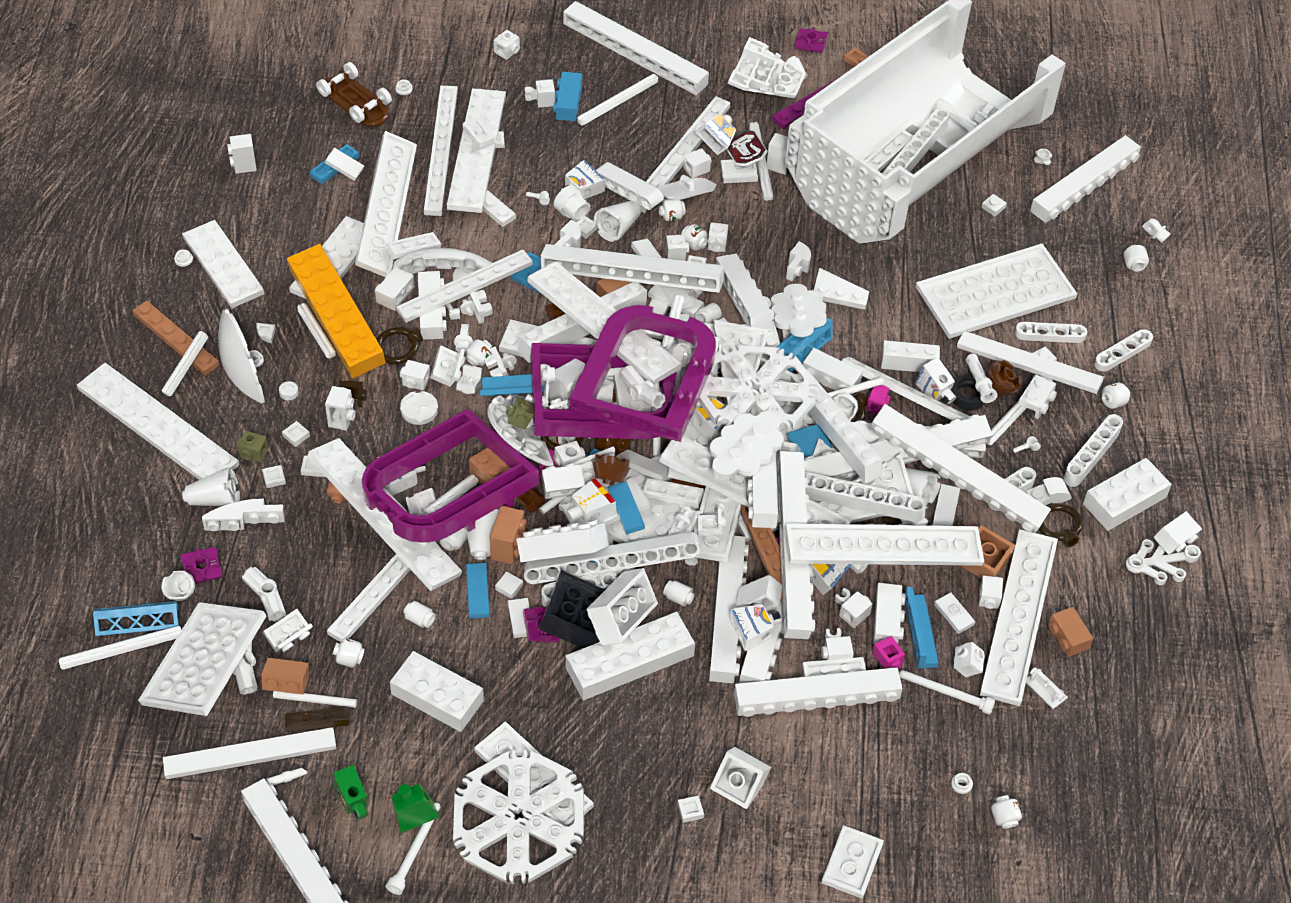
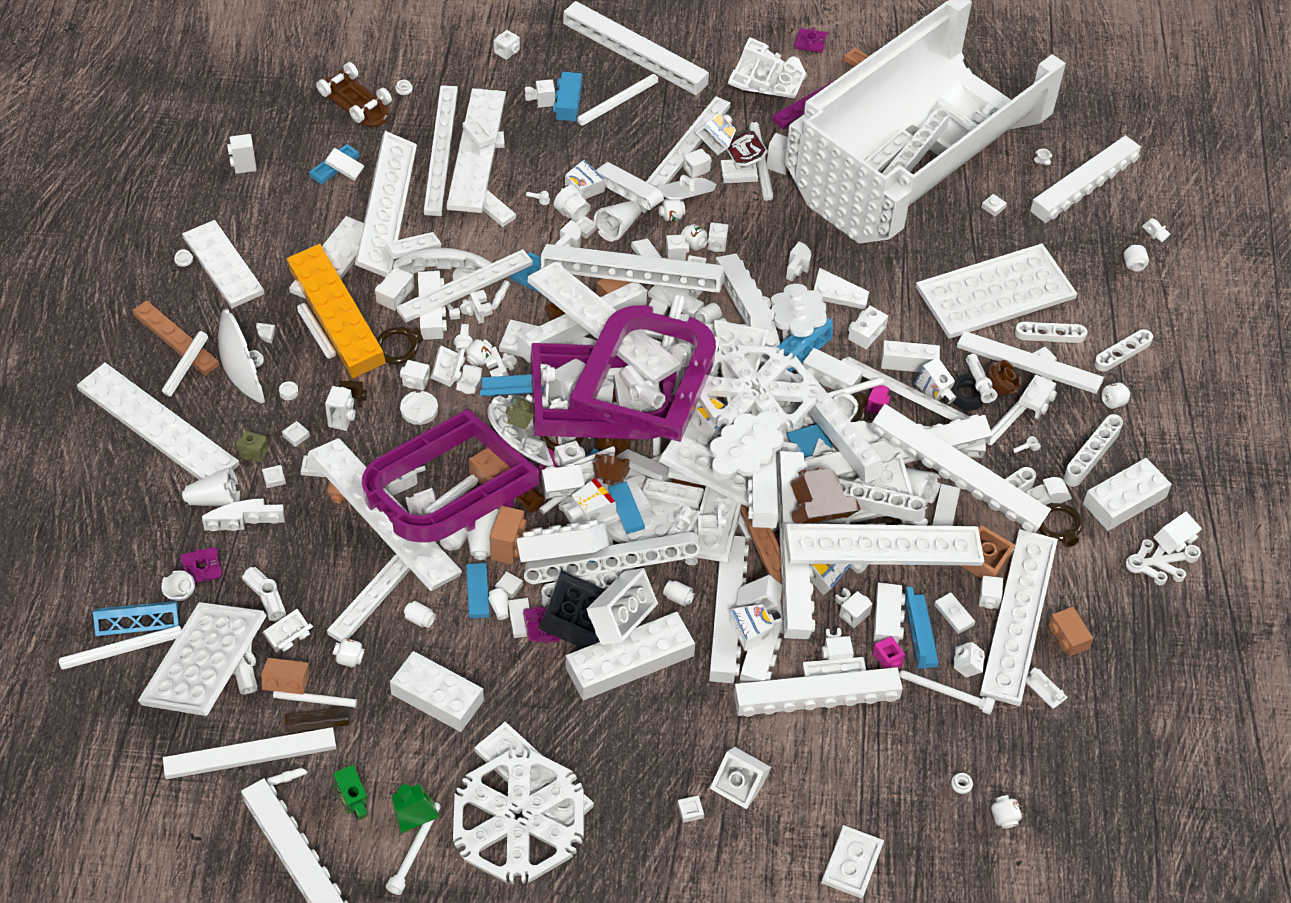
(499, 601): none -> white cone
(500, 294): none -> white piece
(821, 497): none -> brick
(867, 327): none -> white brick

